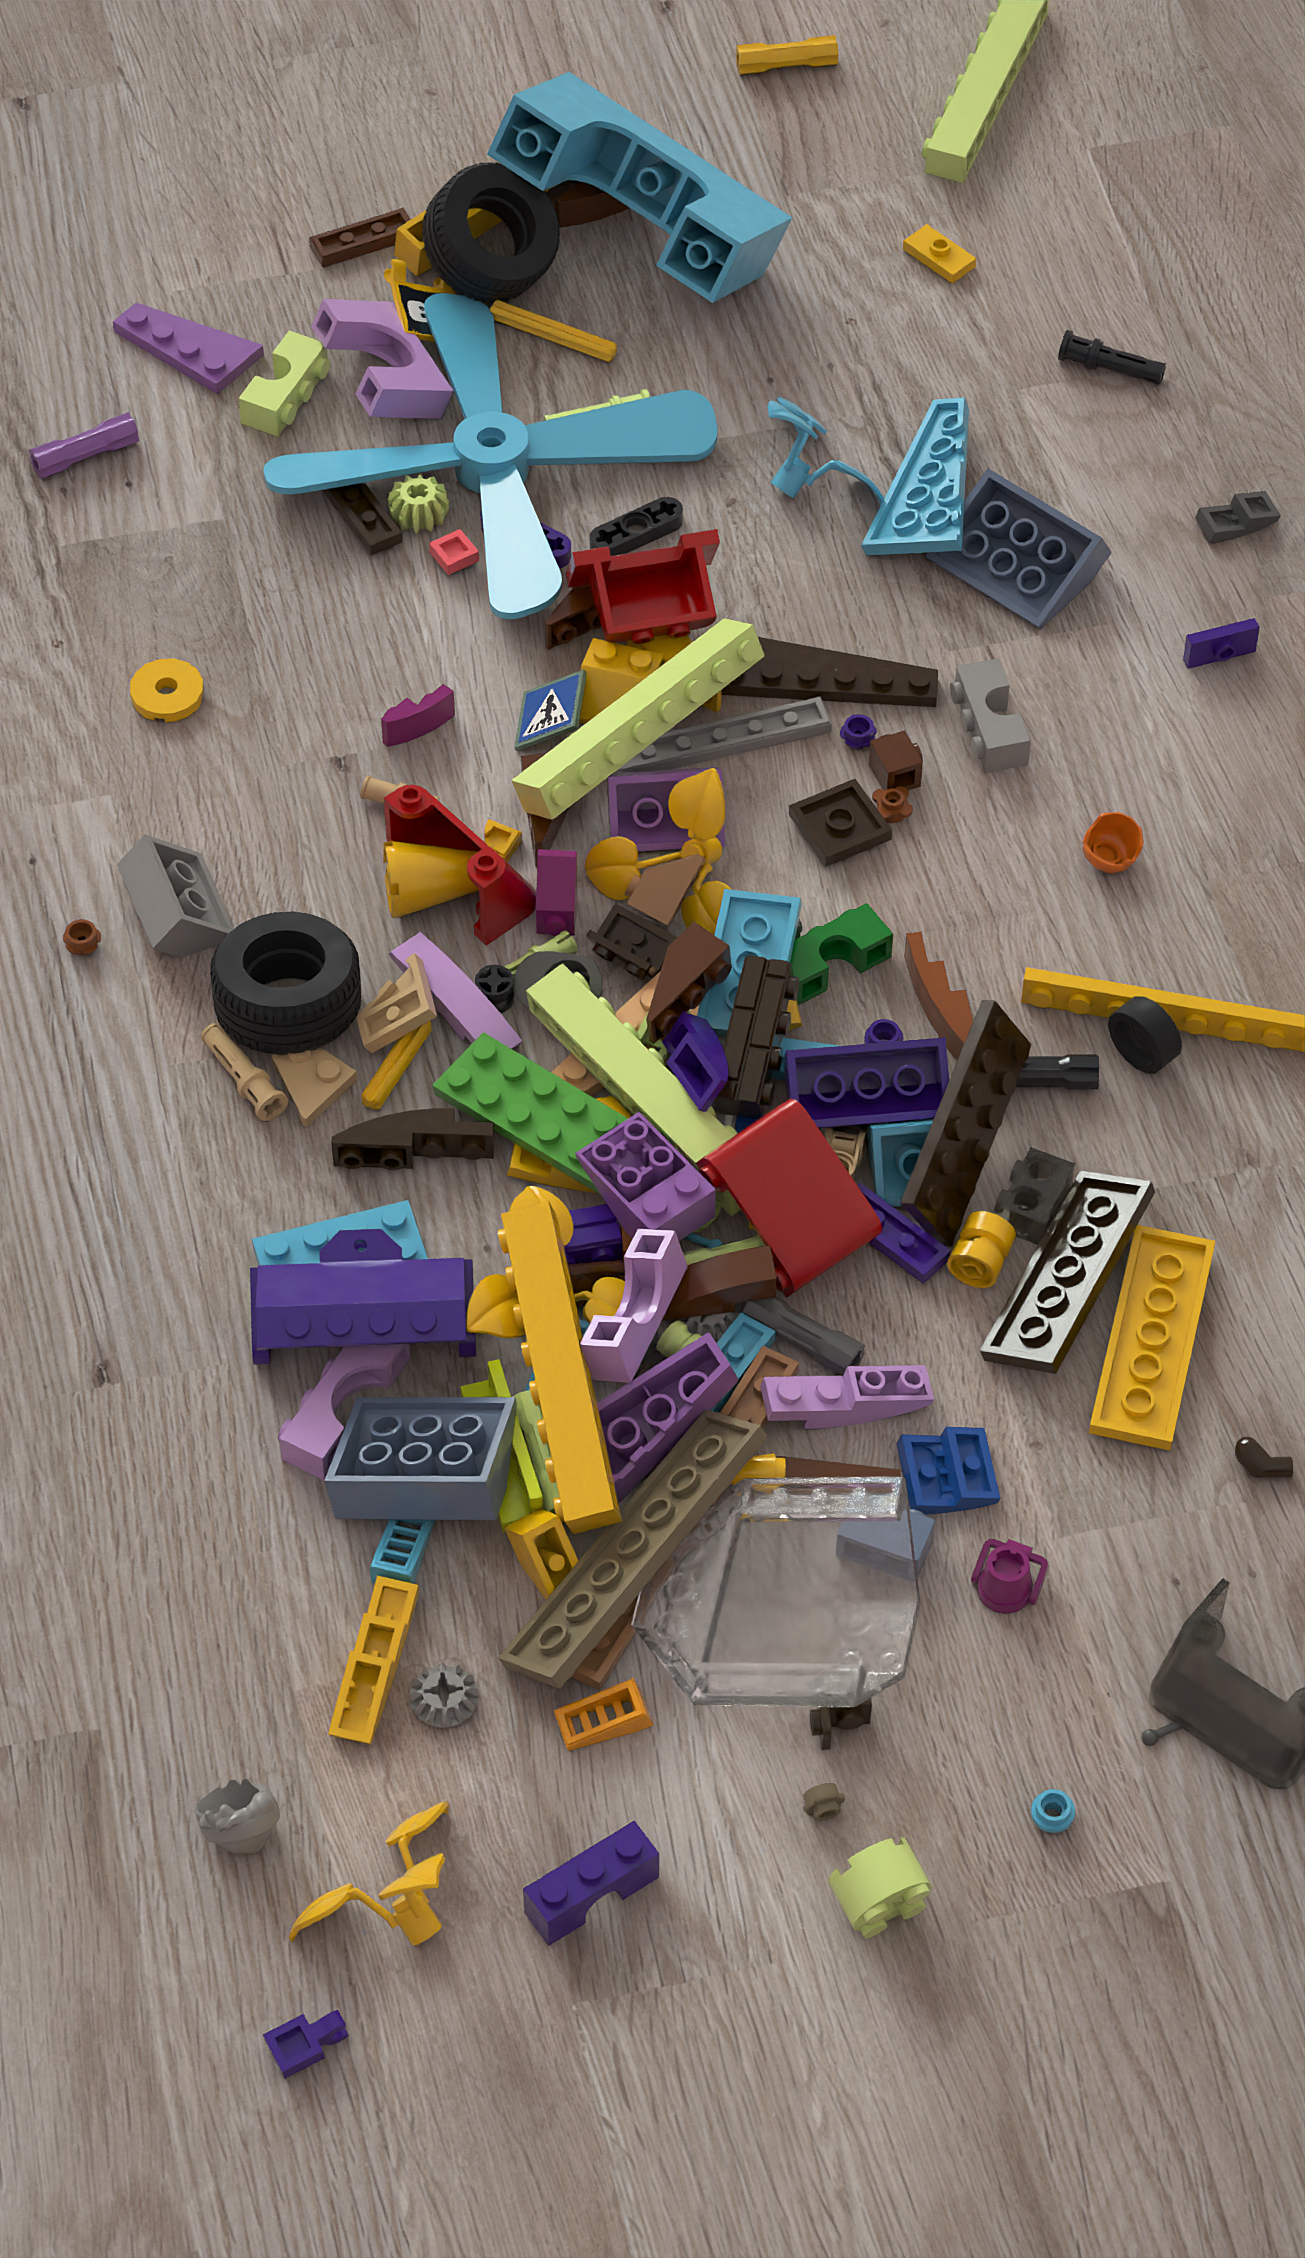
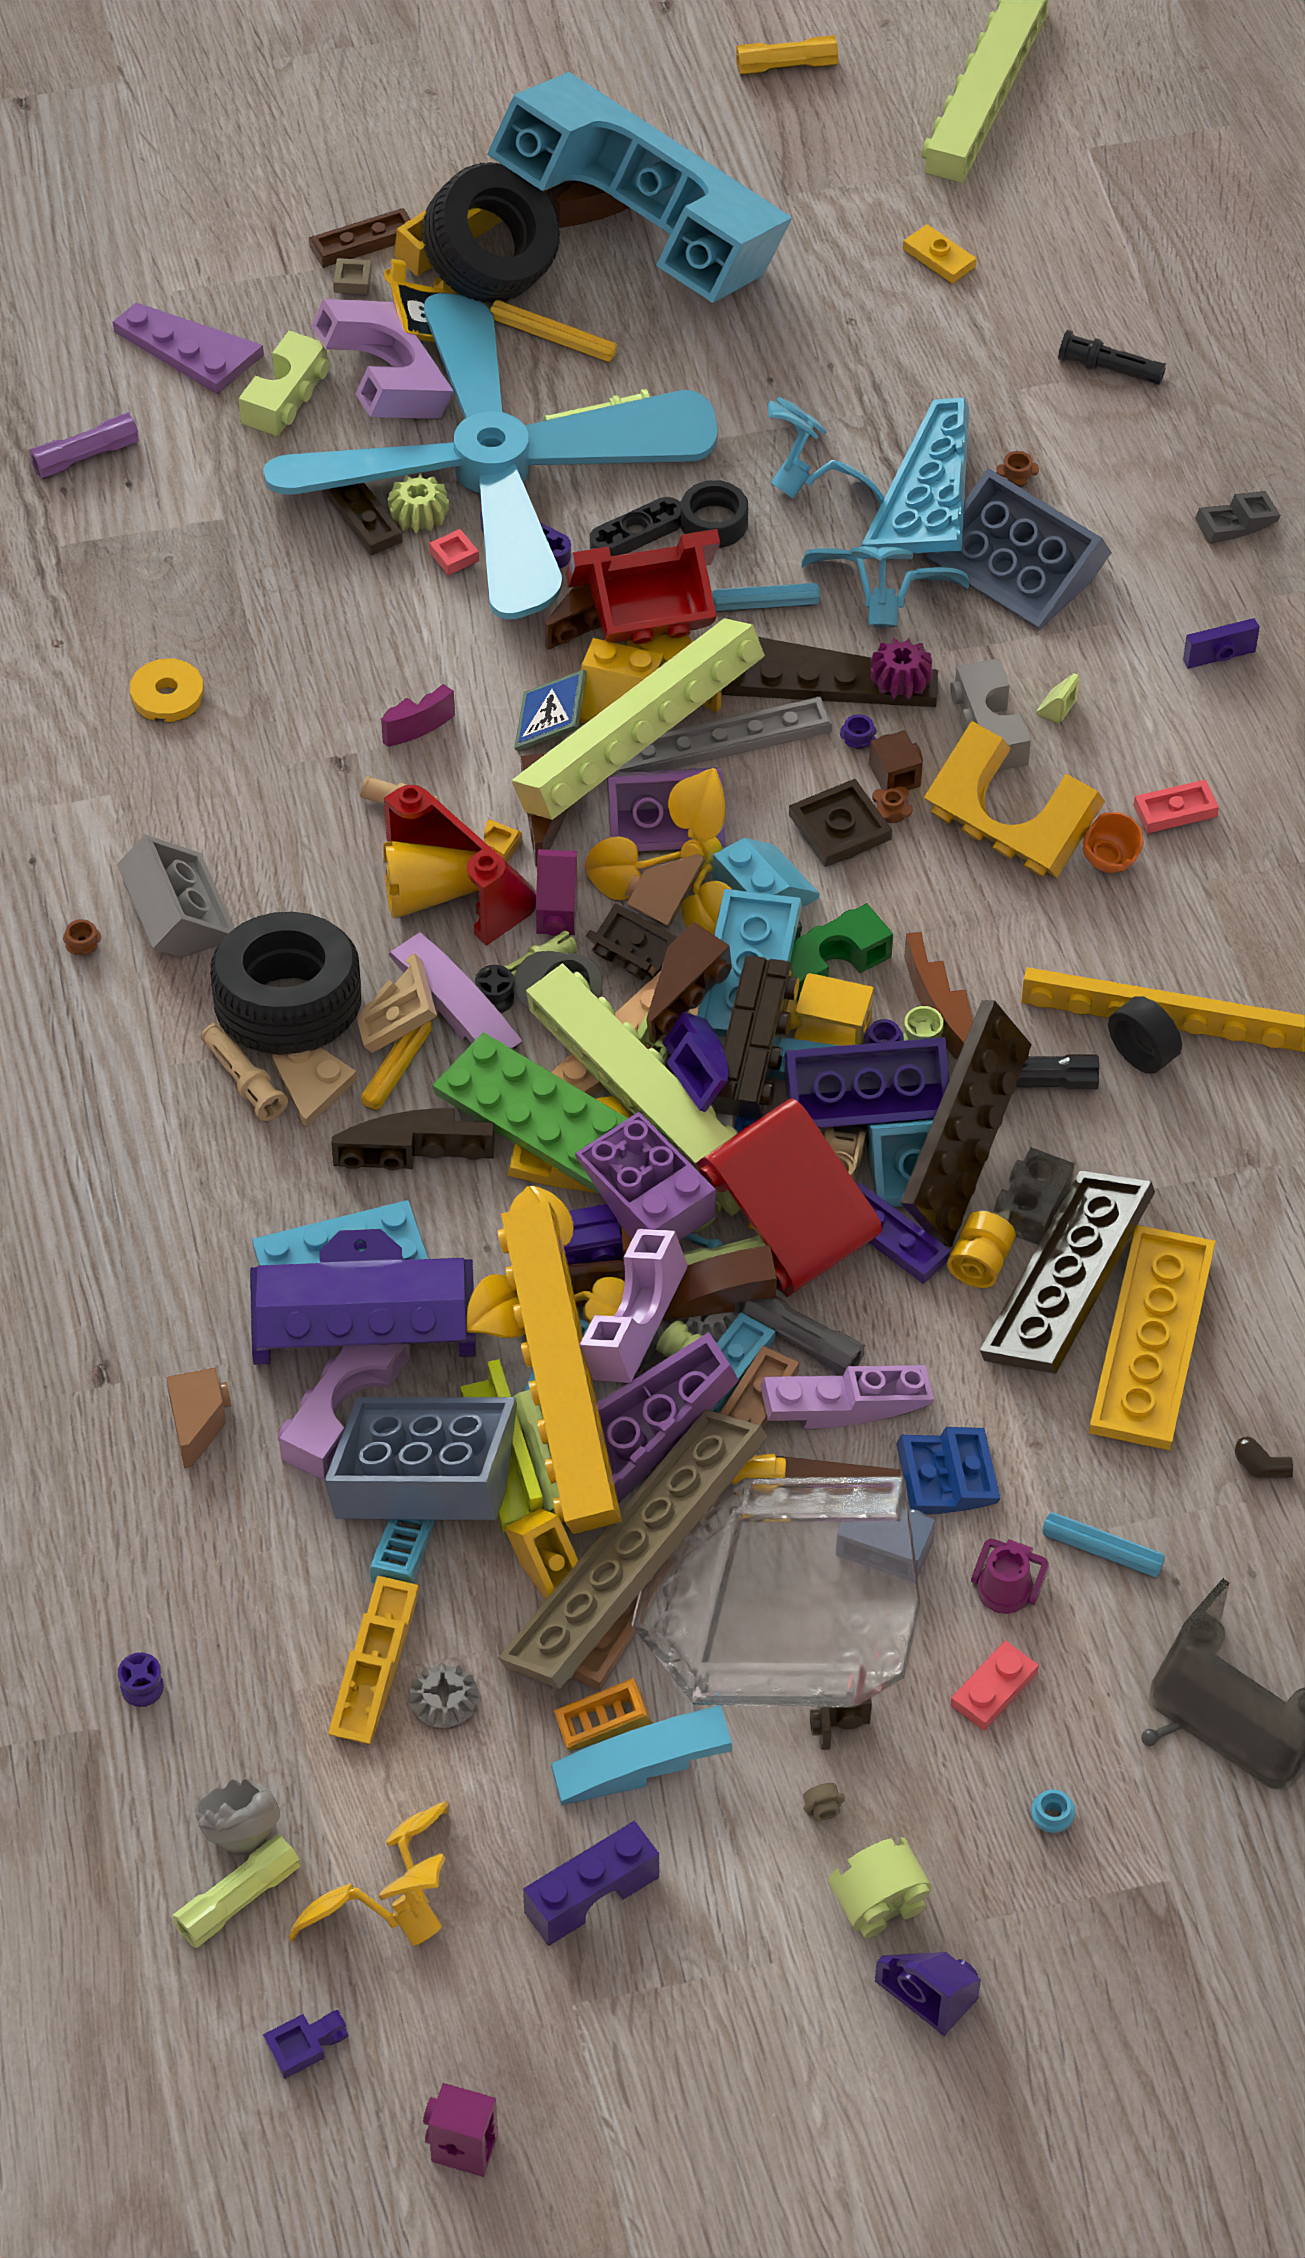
(140, 1668): none -> dark purple wheel
(197, 1410): none -> medium nougat slope
(211, 1910): none -> yellowish green axle
(352, 276): none -> dark tan plate
(461, 2129): none -> magenta brick
(642, 1753): none -> medium azure slope
(715, 494): none -> black tyre
(761, 869): none -> medium azure slope
(766, 596): none -> medium azure axle
(834, 1011): none -> yellow piece
(883, 603): none -> medium azure plant
(901, 668): none -> magenta gear
(923, 1023): none -> yellowish green wheel
(930, 1985): none -> dark purple slope
(994, 1685): none -> coral plate
(1017, 468): none -> dark orange plate
(1043, 841): none -> yellow arch
(1060, 699): none -> yellowish green slope
(1103, 1544): none -> medium azure axle
(1176, 806): none -> coral plate

